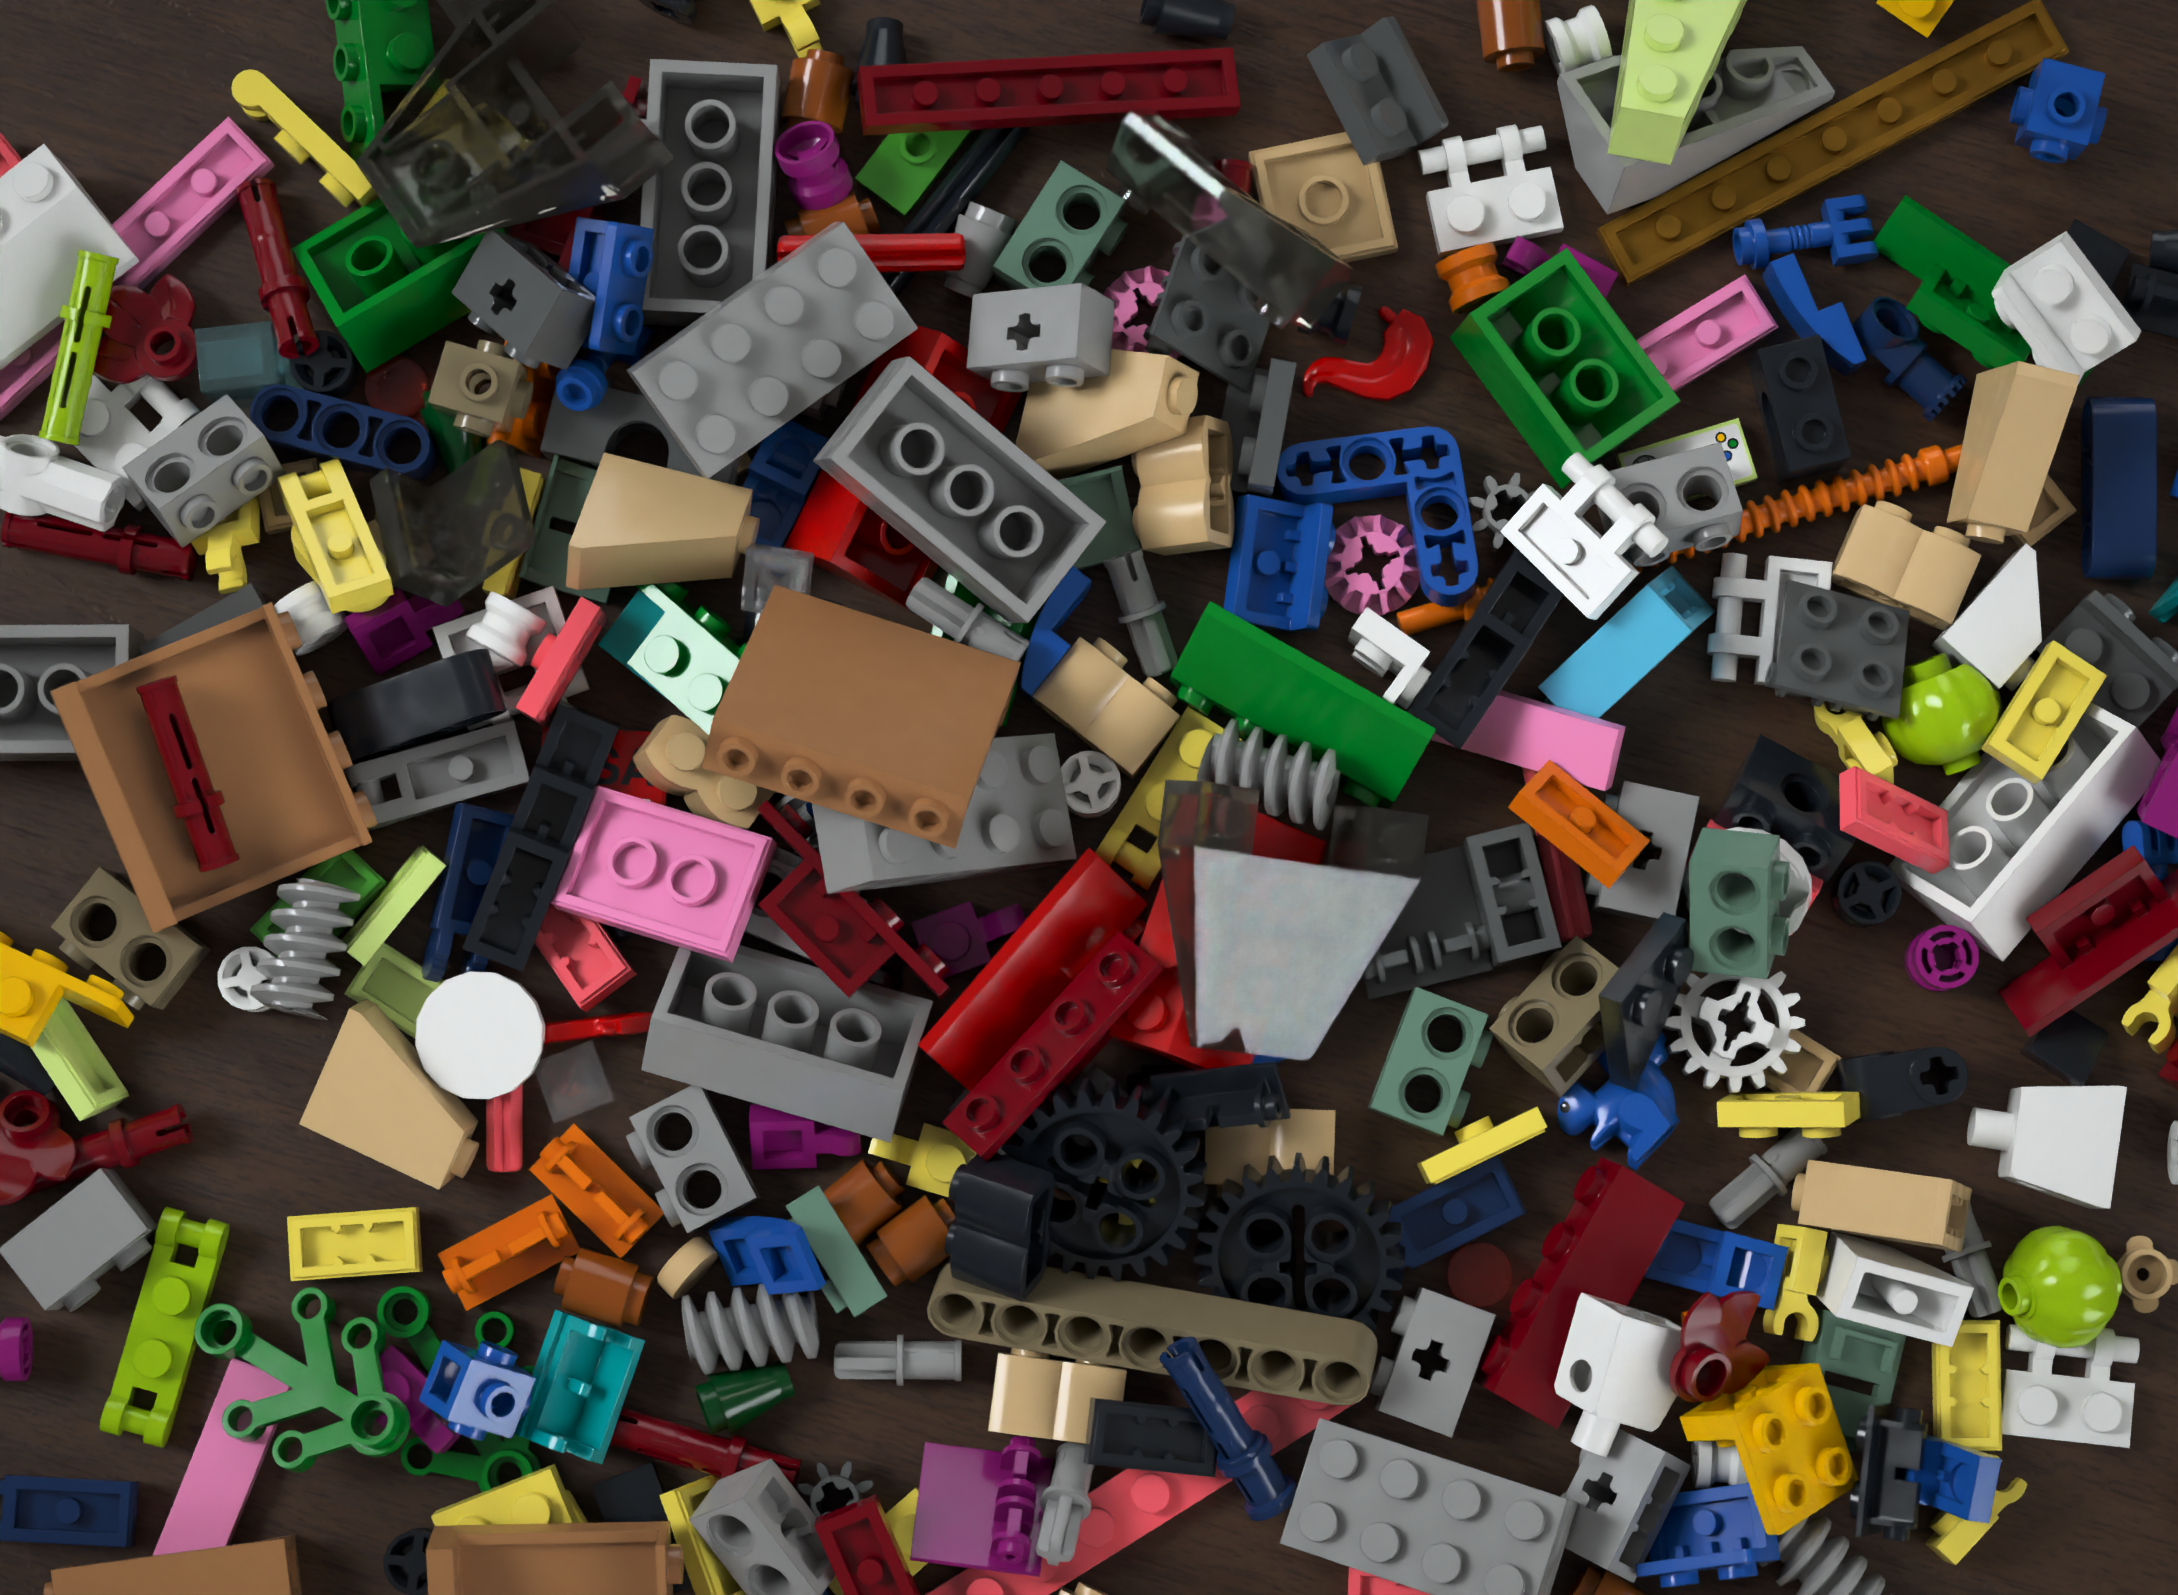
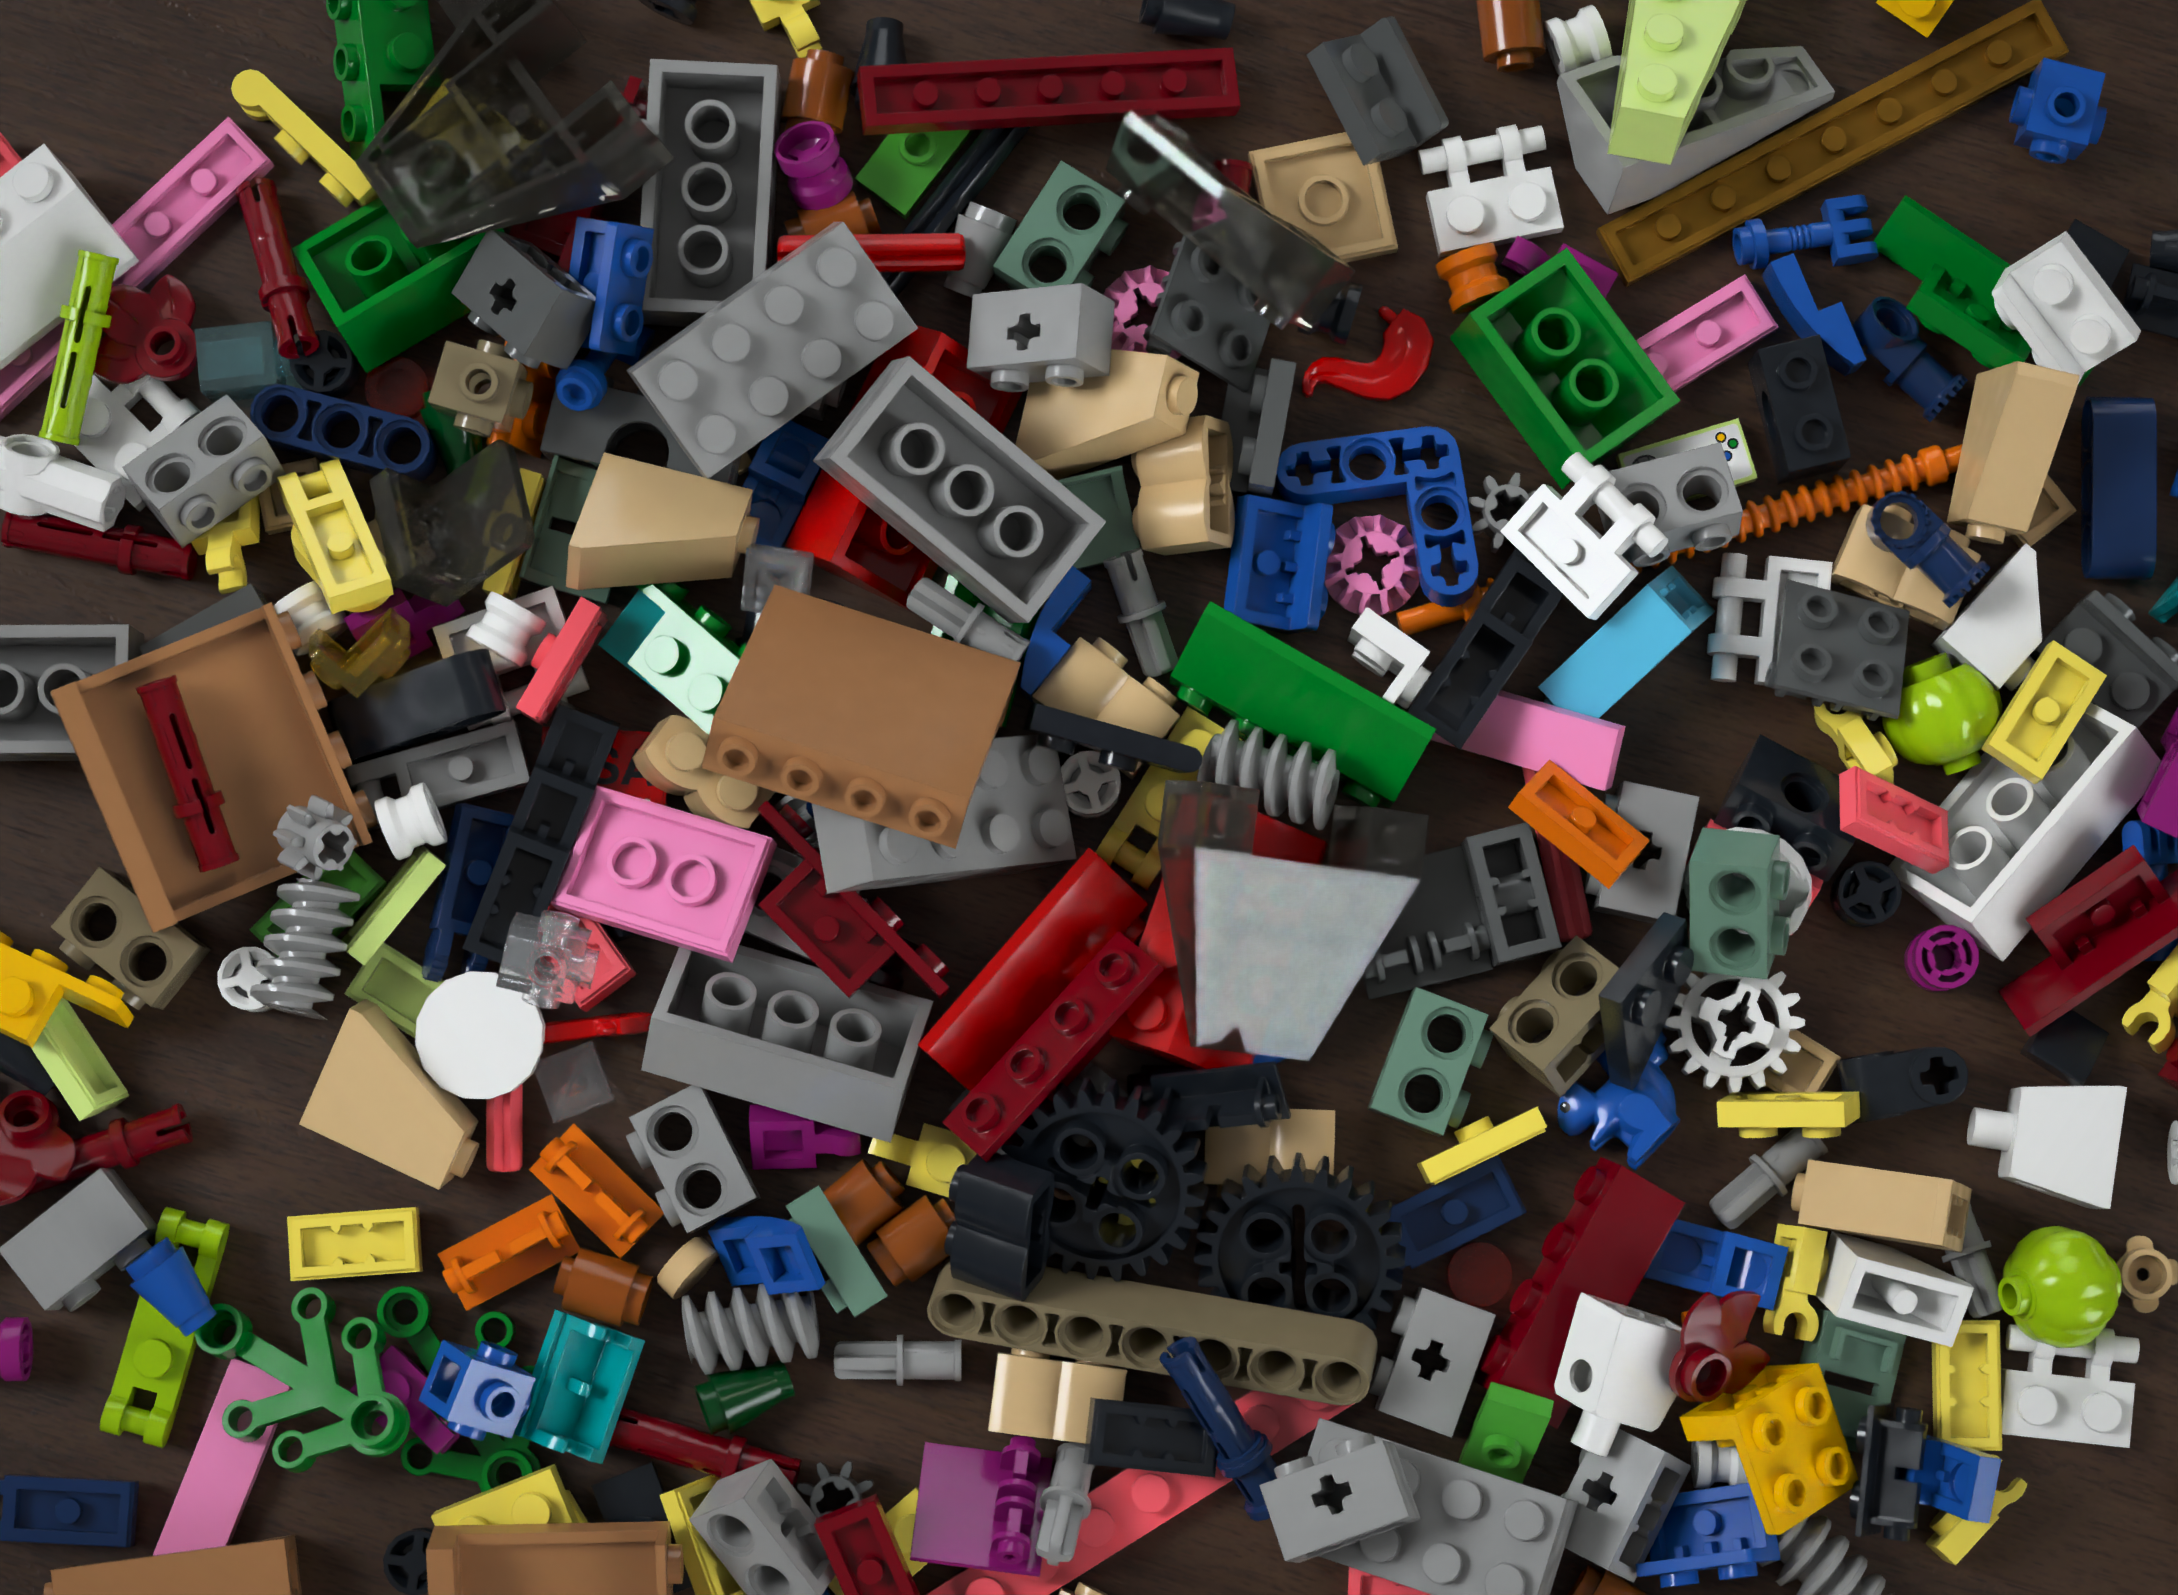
(171, 1286): none -> blue cone
(315, 837): none -> light grey gear
(376, 653): none -> clear yellow bracket
(410, 821): none -> white wheel
(528, 972): none -> clear brick
(963, 938): magenta plate -> none
(1118, 745): none -> black hinge
(1377, 1502): none -> light grey brick
(1506, 1432): none -> bright green plate
(1927, 547): none -> dark blue connector

